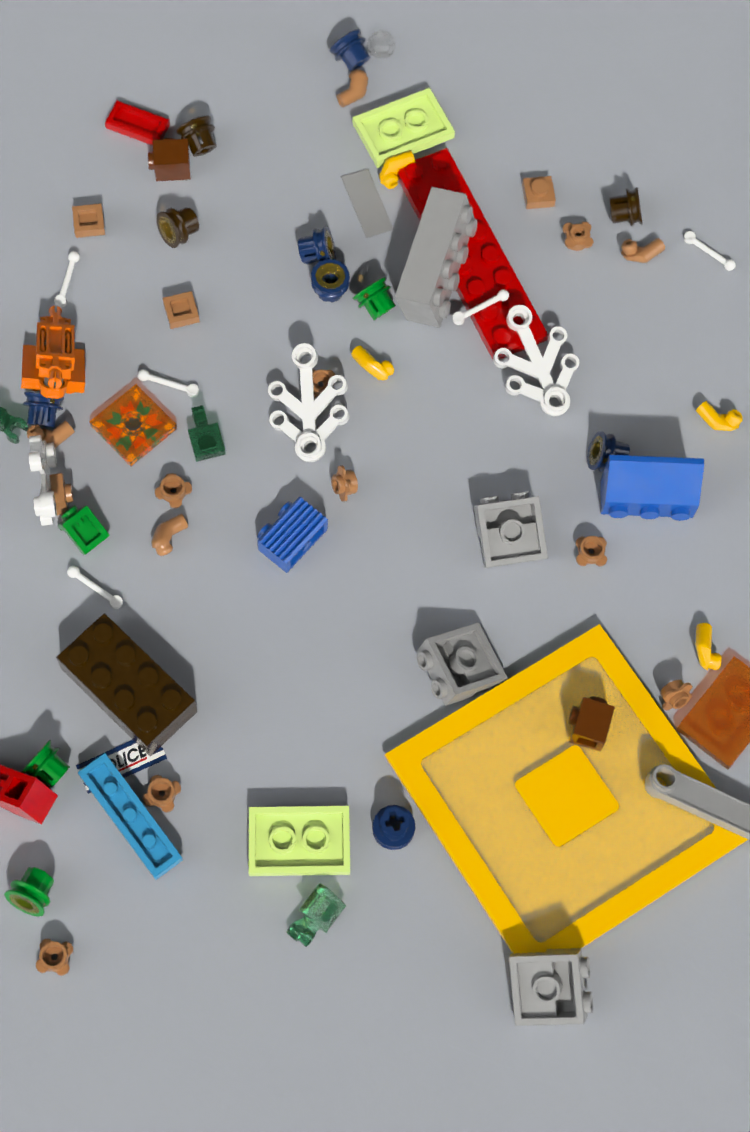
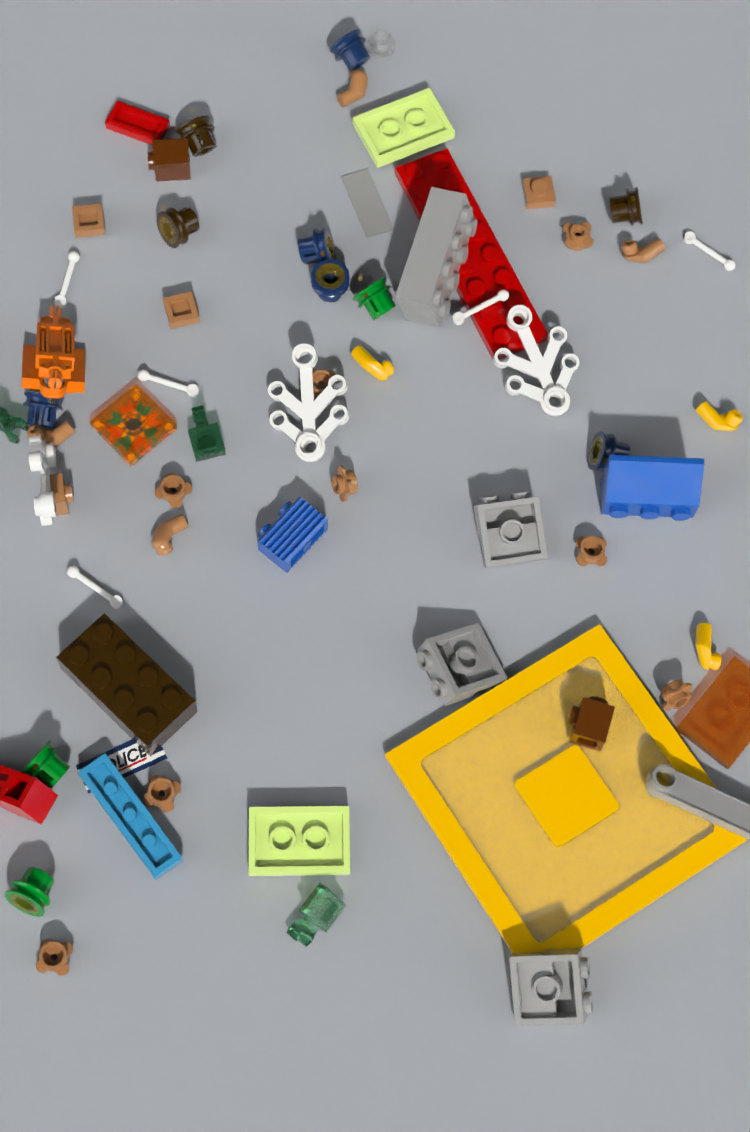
(83, 528): green bracket -> none
(386, 835): dark blue piece -> none
(390, 169): yellow arm -> none

